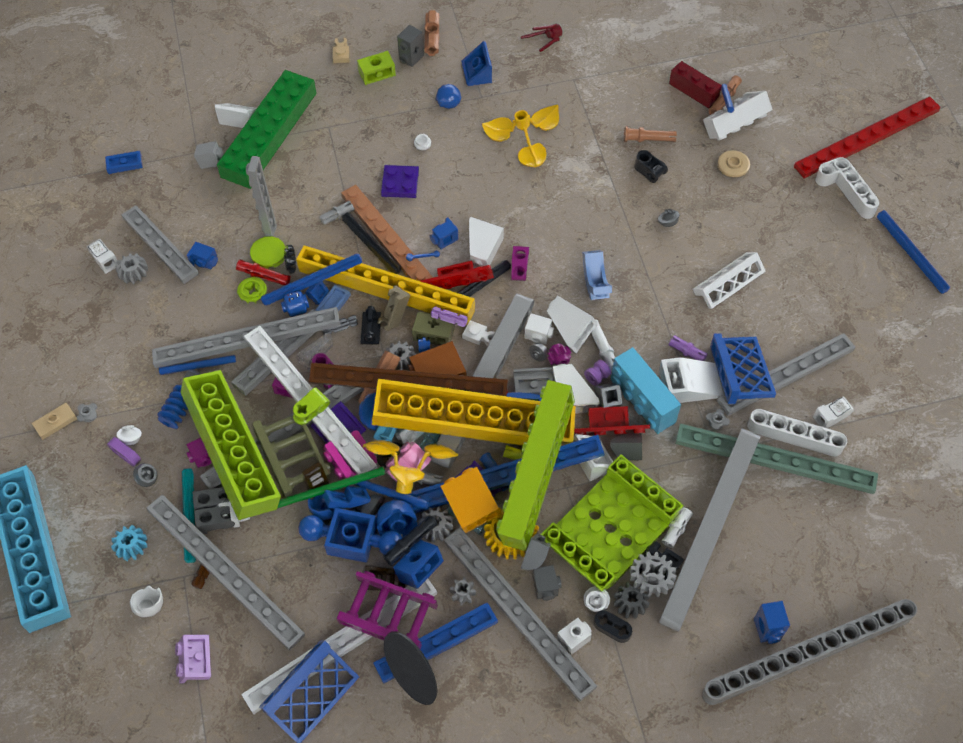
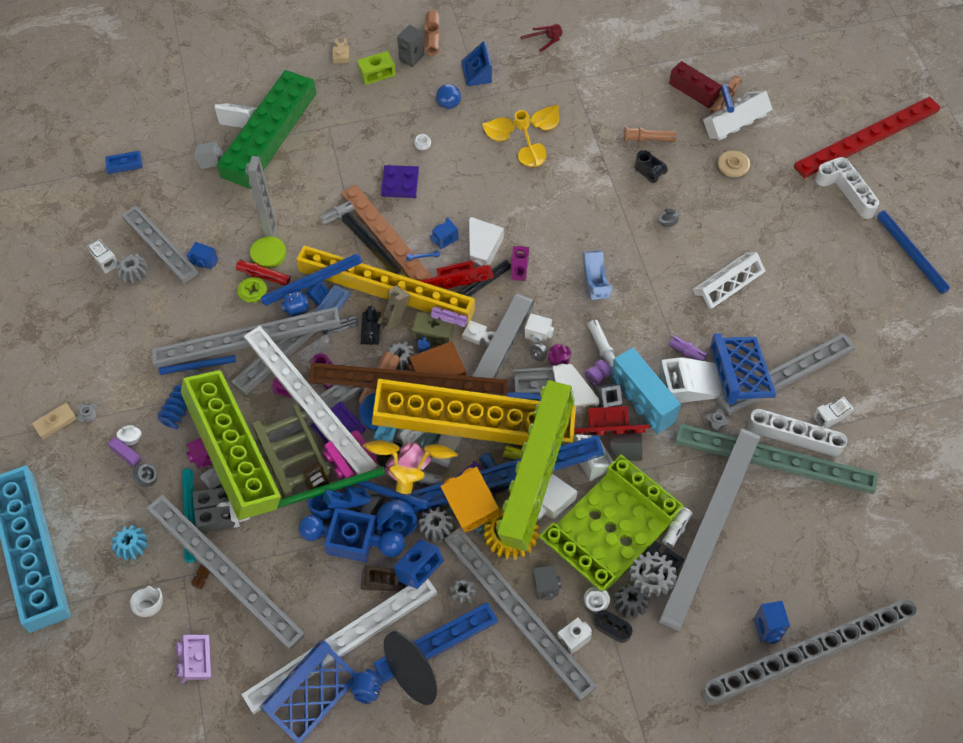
(290, 260): black gear -> none
(312, 404): lime piece -> none
(366, 686): none -> blue head
(370, 625): magenta fence -> none
(414, 536): black pin -> none
(535, 553): dark grey brick -> none
(557, 498): none -> white torso
(571, 322): white slope -> none

